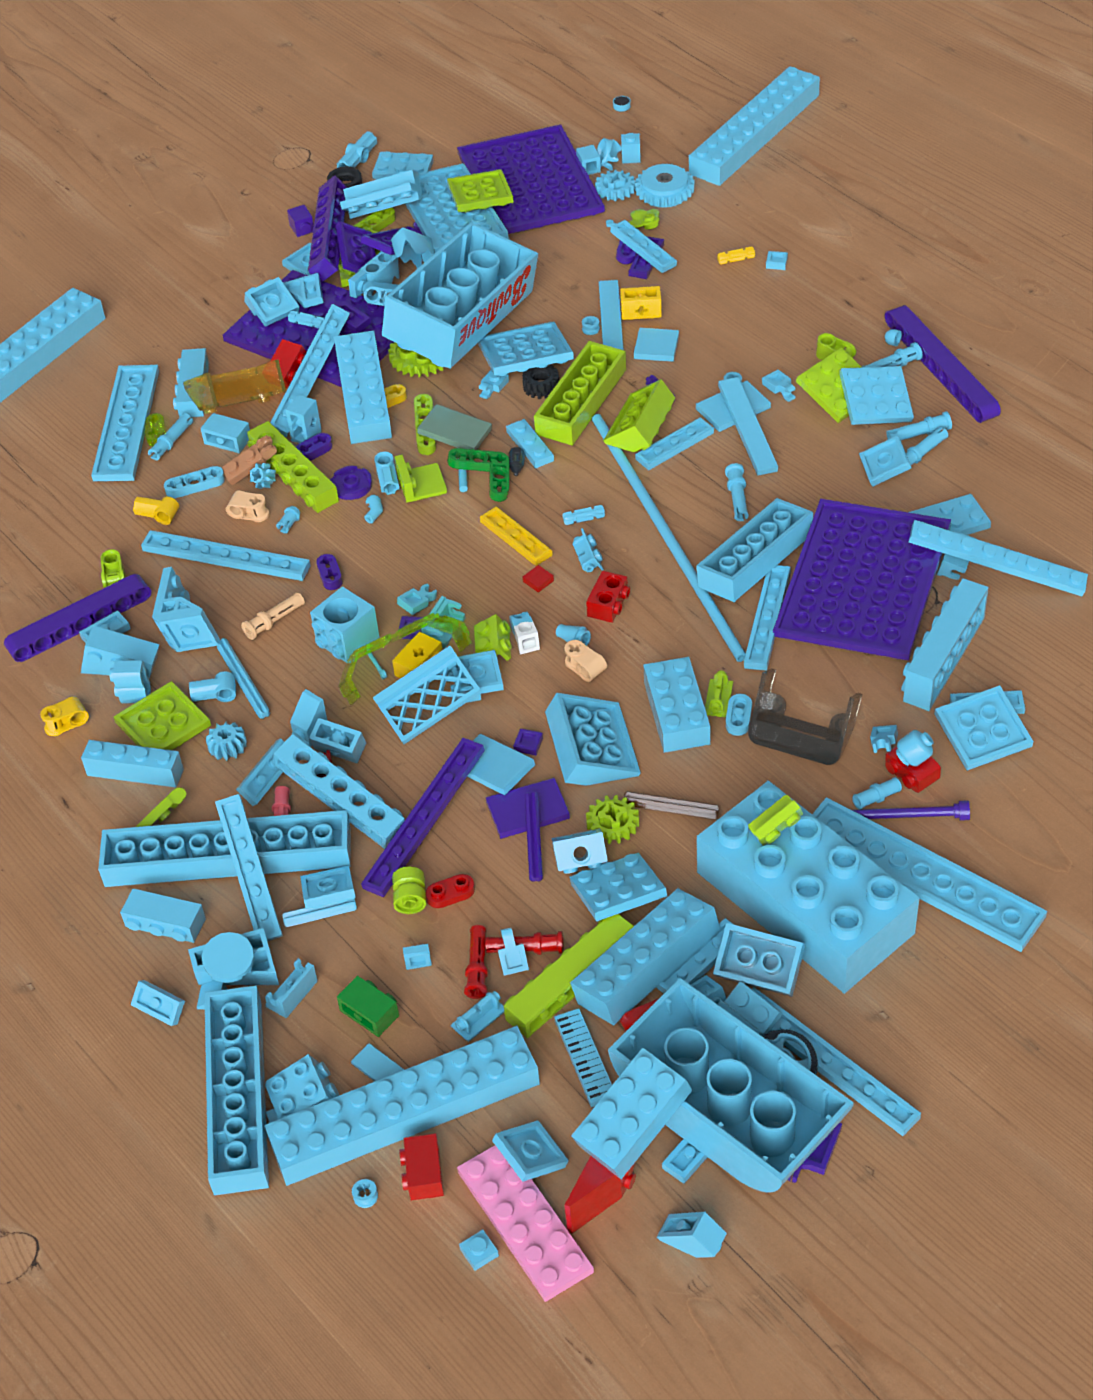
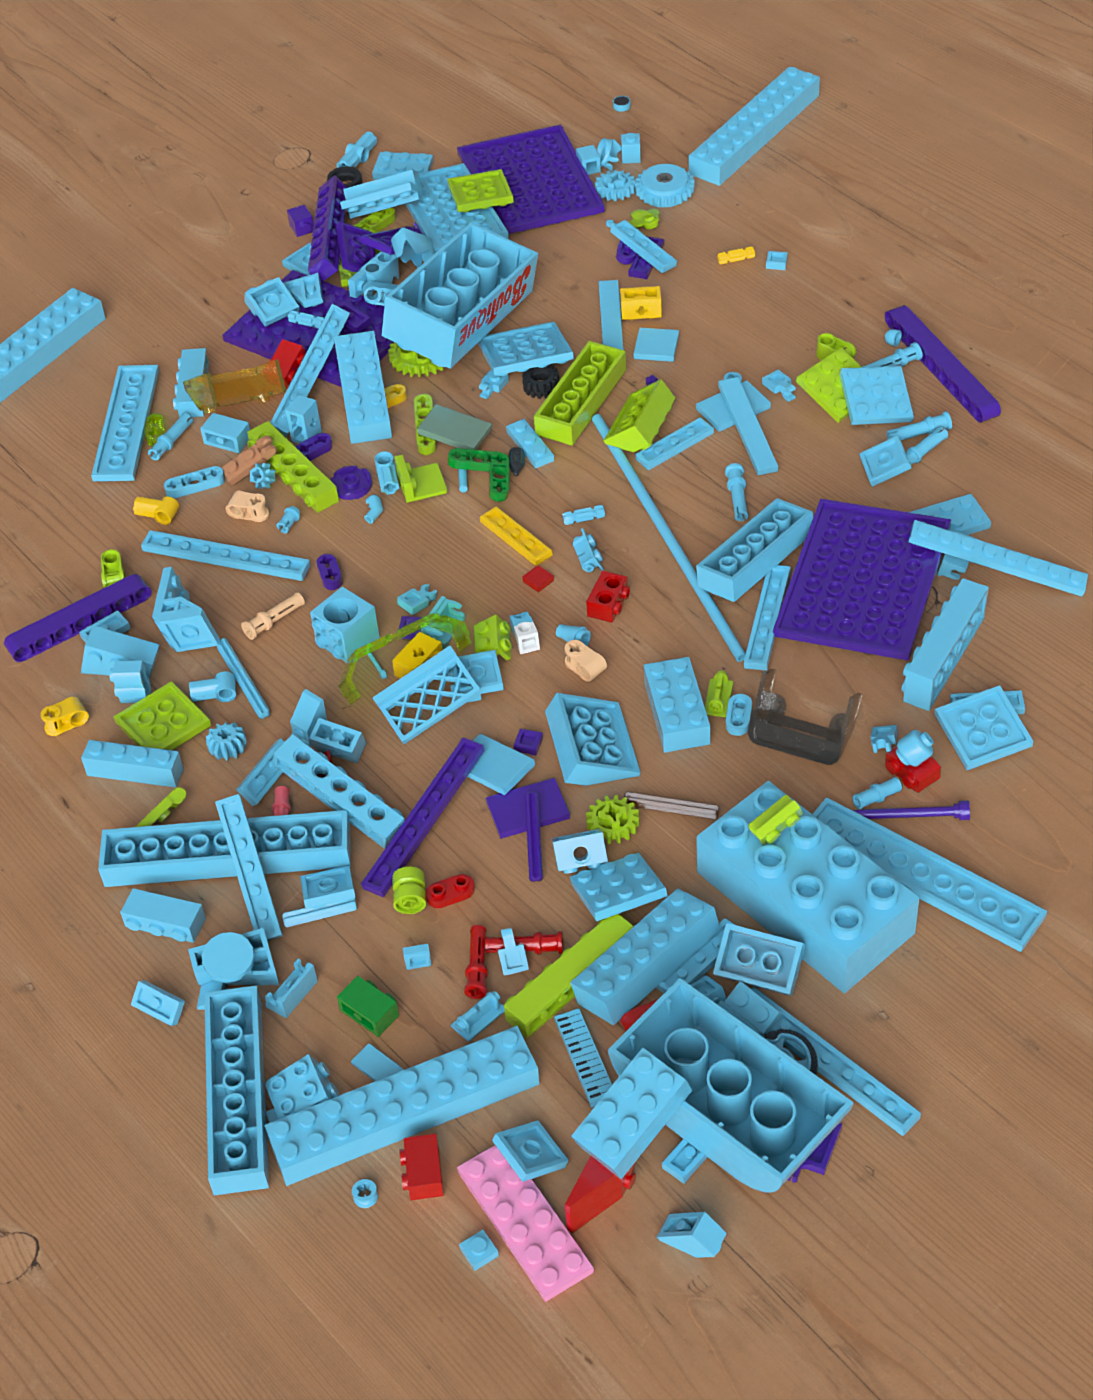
(590, 325): medium azure bush -> none

